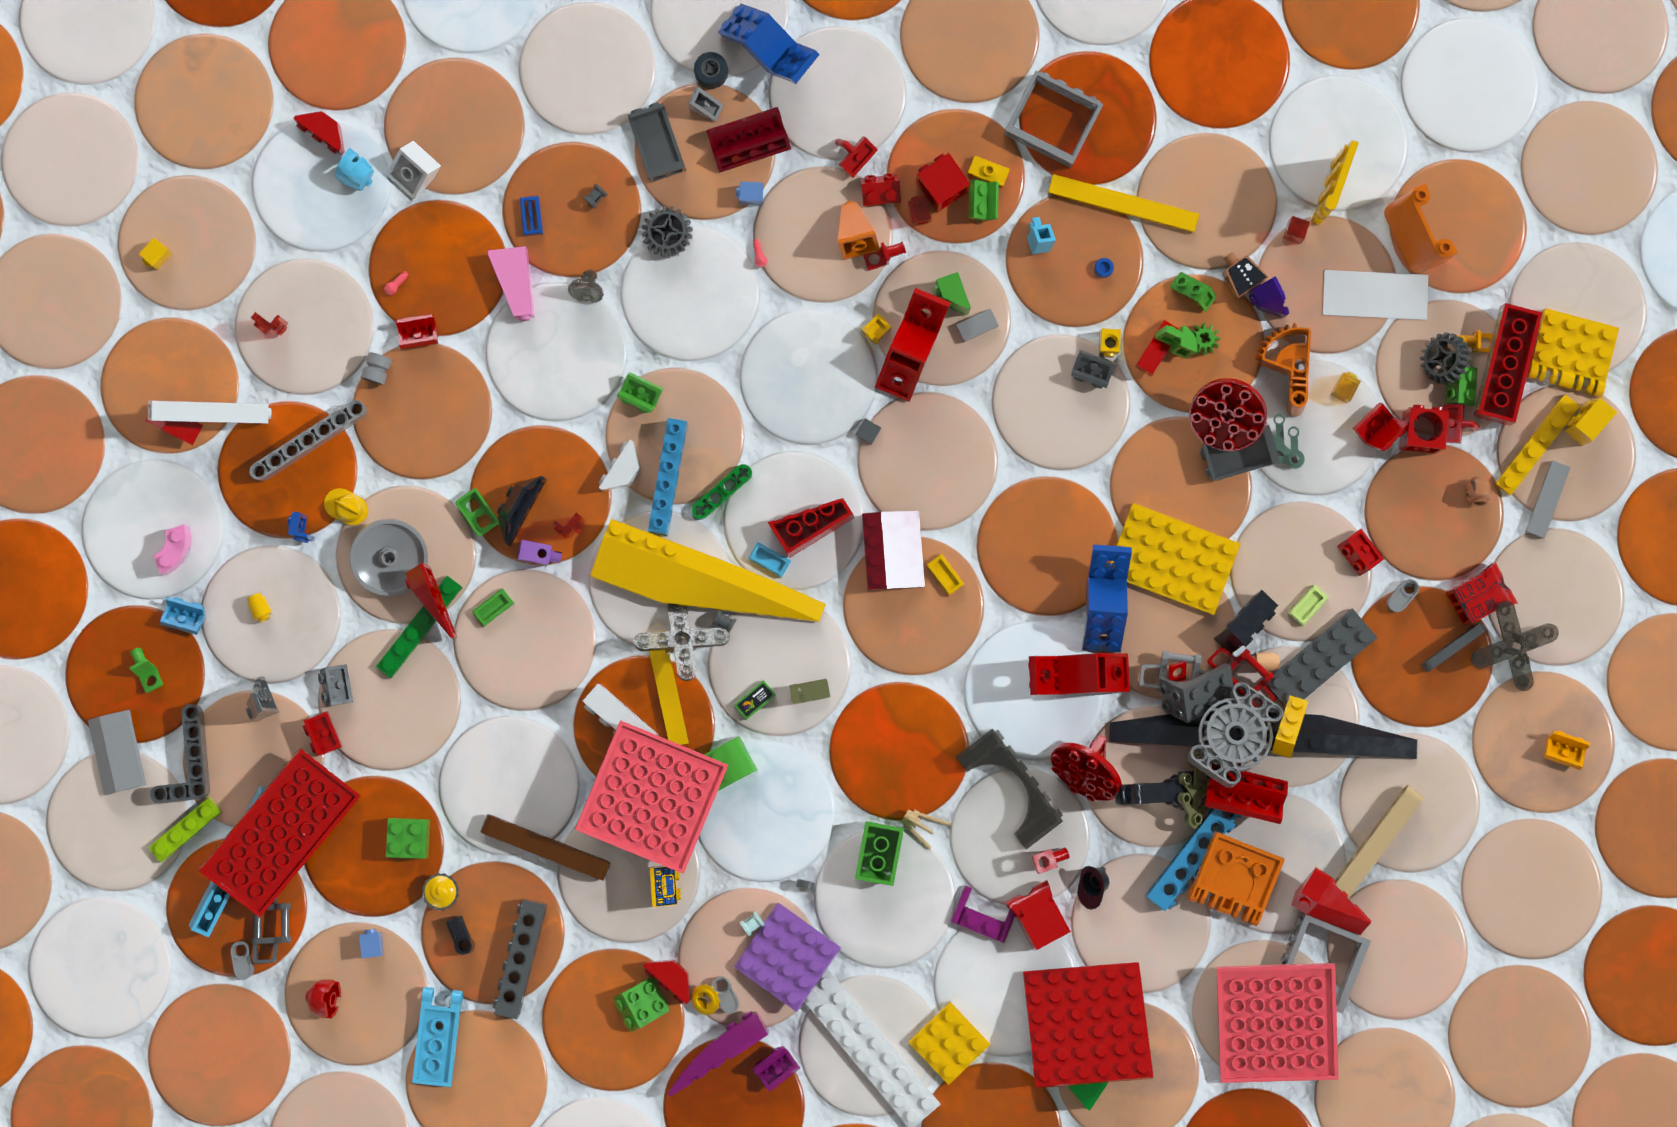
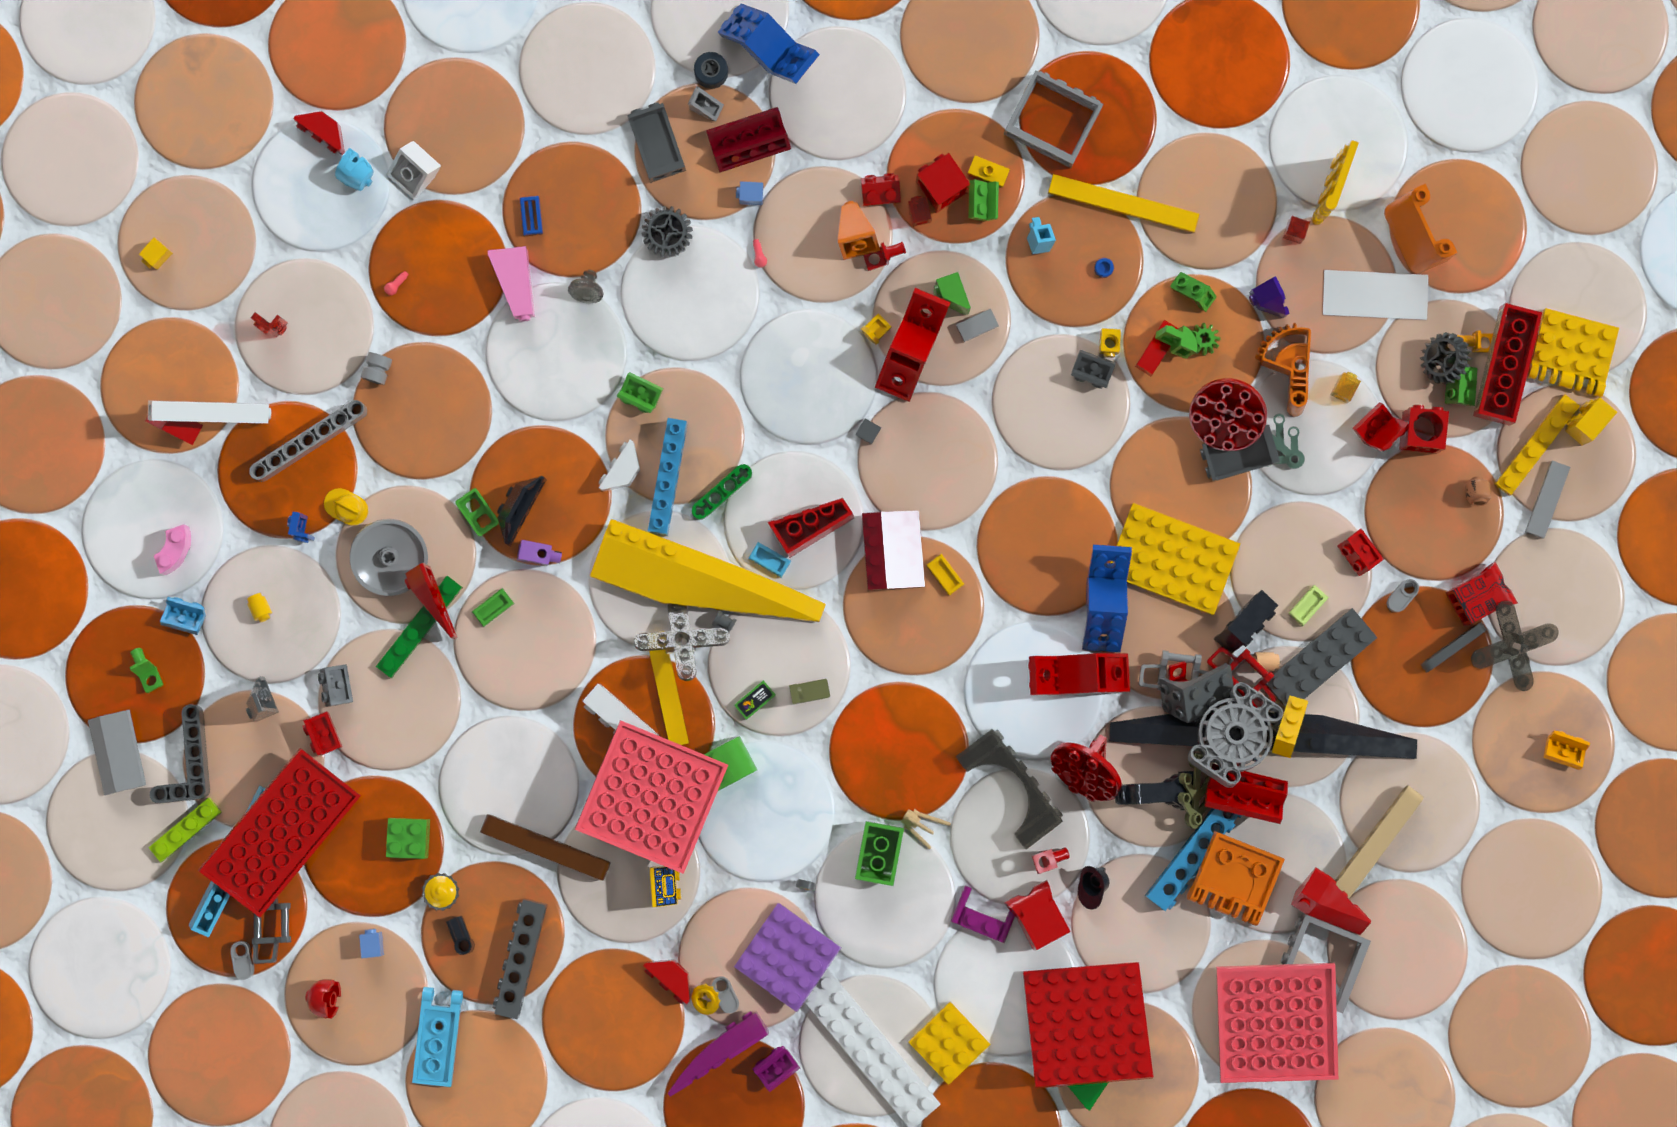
(417, 331): red bracket -> none
(574, 525): clear red bracket -> none
(595, 196): dark grey bush -> none
(641, 1004): bright green bracket -> none
(752, 923): light aqua bush -> none
(856, 156): red plate -> none
(1242, 275): torso -> none
(1456, 423): red plate -> none

